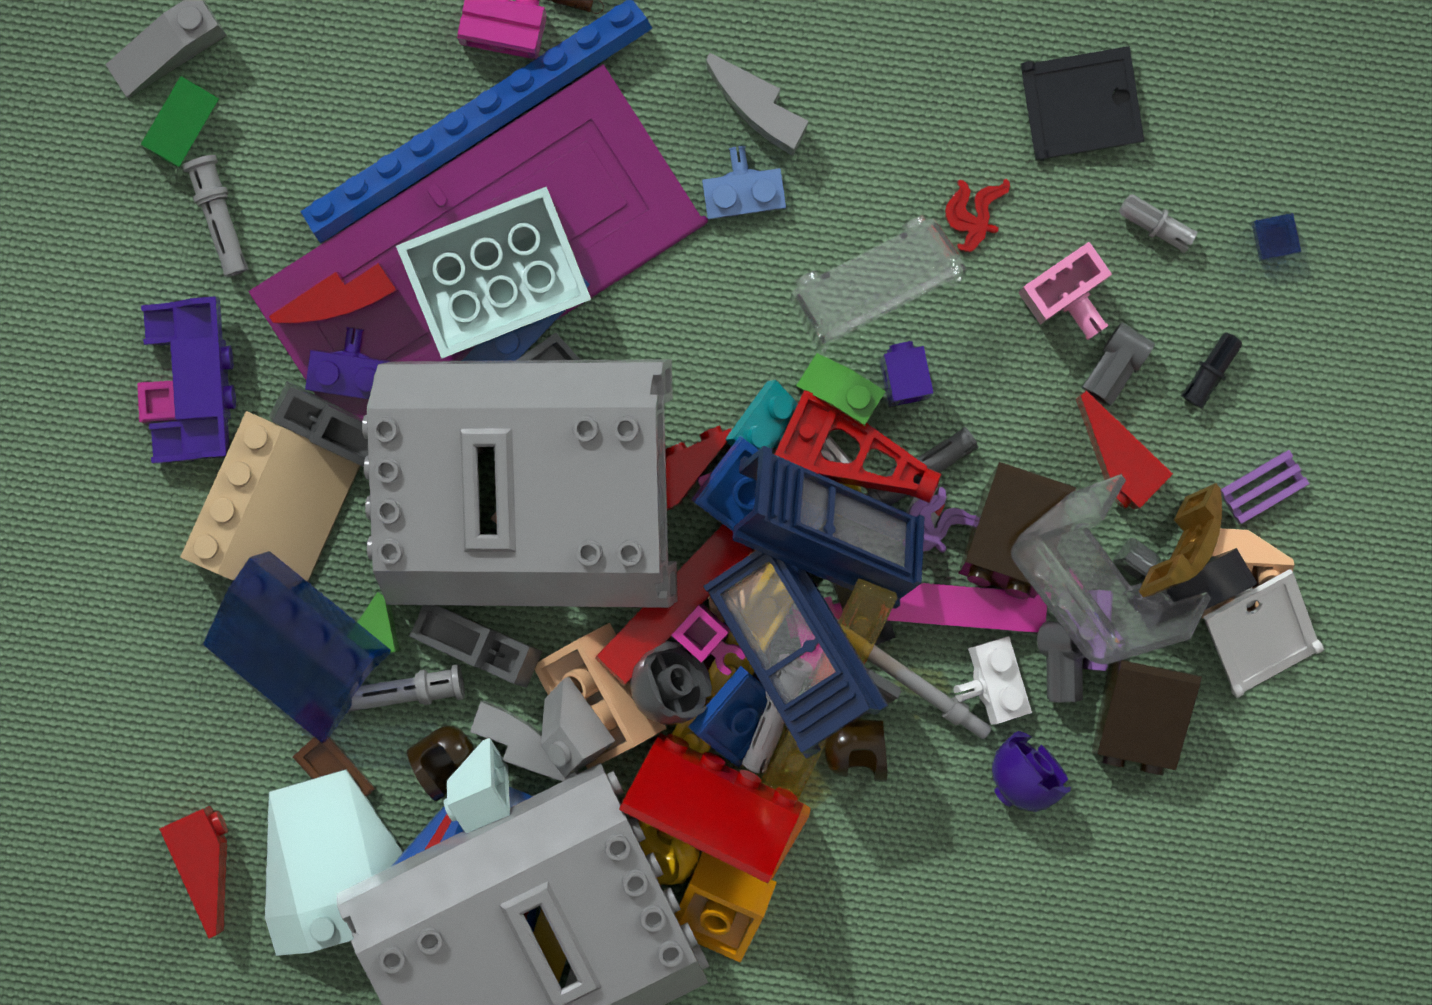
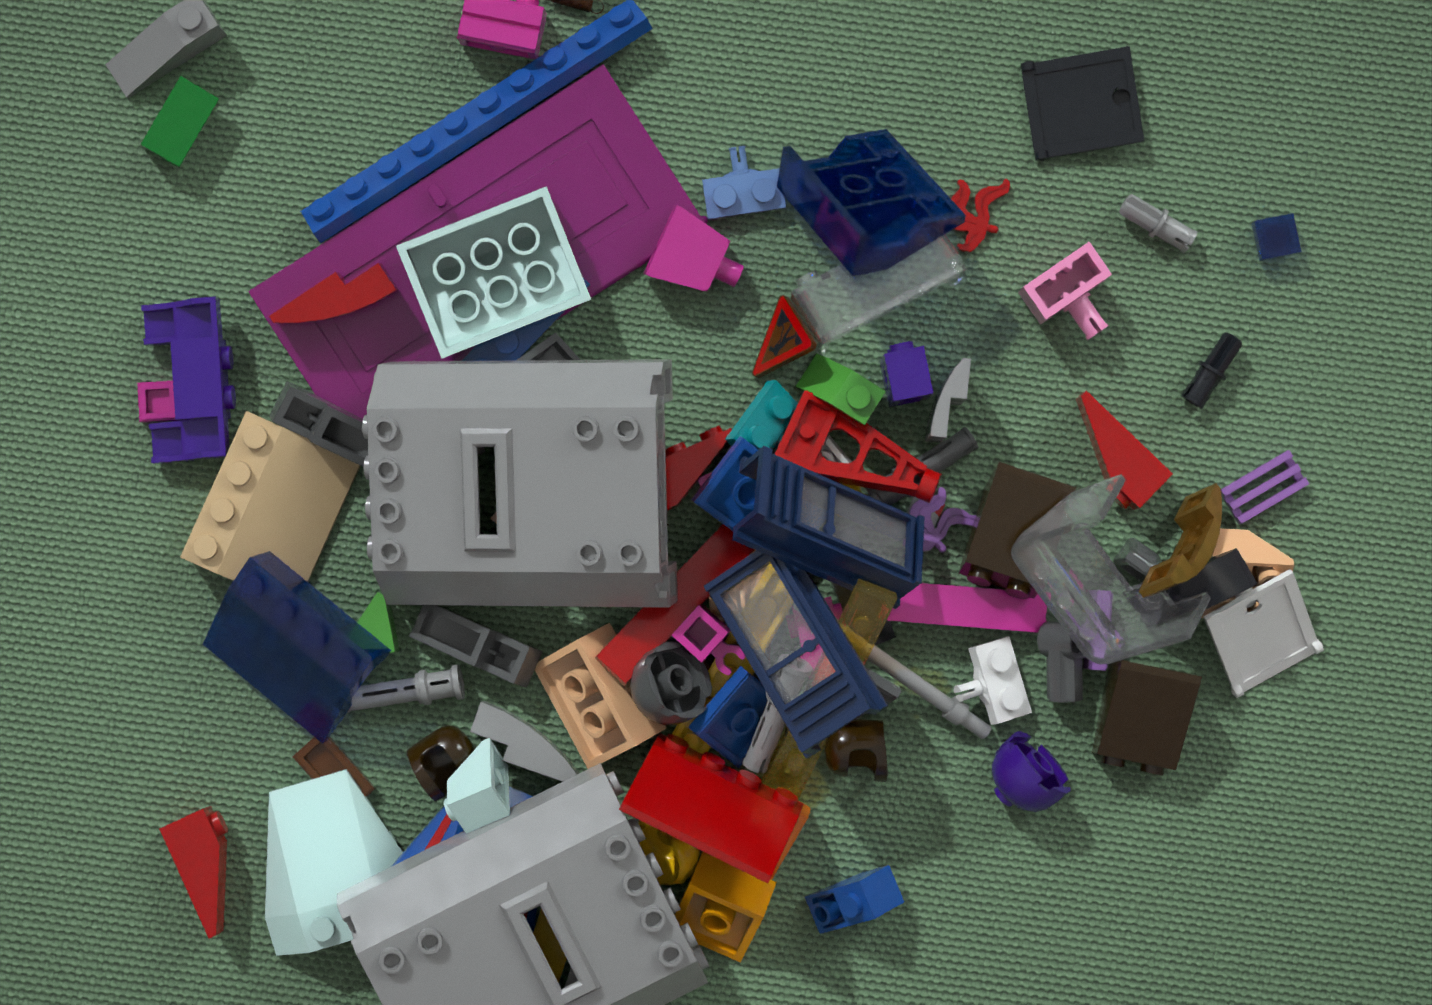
(212, 197): light grey pin -> none
(343, 371): dark purple plate -> none
(572, 729): light grey slope -> none
(692, 254): none -> dark pink torso
(756, 104): light grey slope -> none
(784, 340): none -> piece
(855, 899): none -> blue slope
(868, 201): none -> clear blue piece
(952, 392): none -> light grey slope
(1122, 356): dark grey piece -> none

